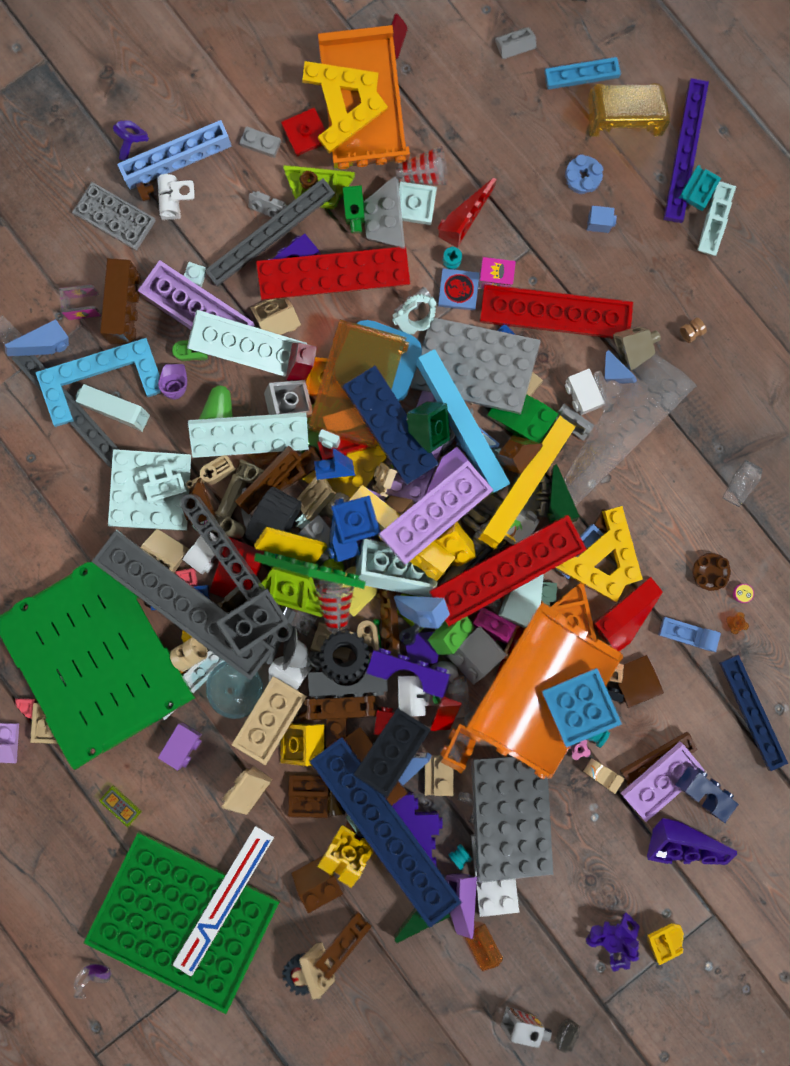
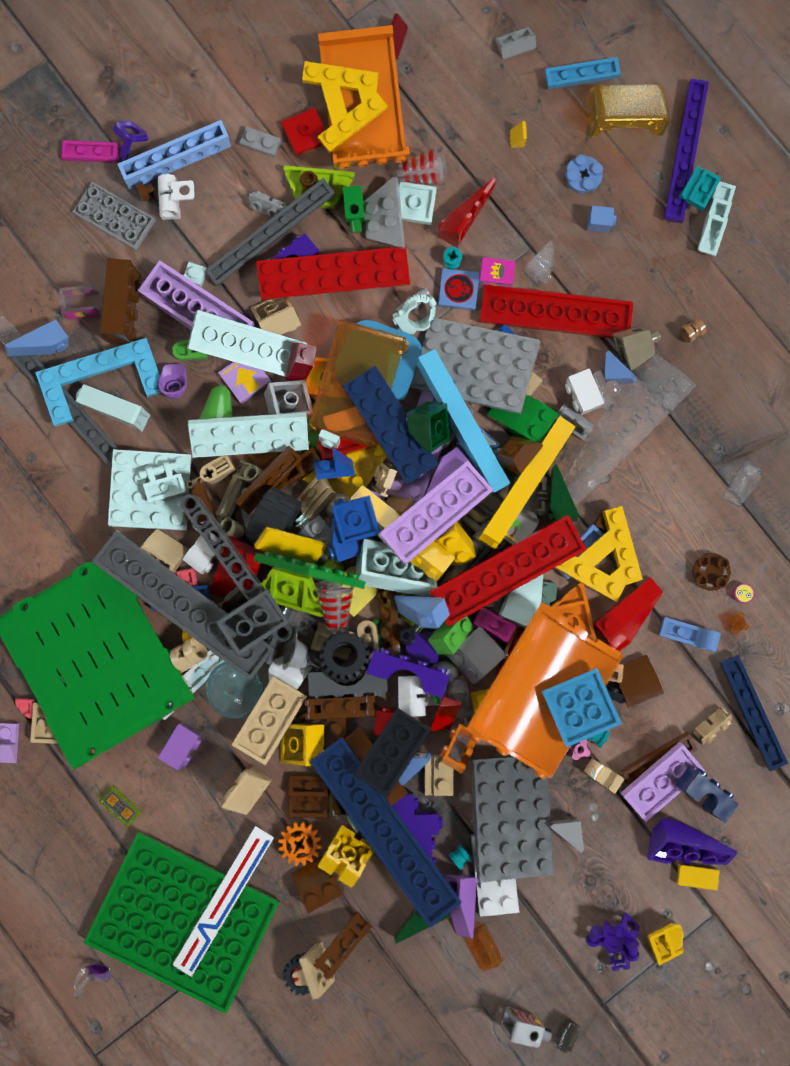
(90, 151): none -> dark pink tile
(244, 380): none -> lavender tile
(293, 838): none -> orange gear
(477, 698): none -> yellow plate
(518, 135): none -> yellow slope
(541, 266): none -> clear slope
(569, 830): none -> light grey slope
(698, 877): none -> yellow tile
(719, 721): none -> tan hinge

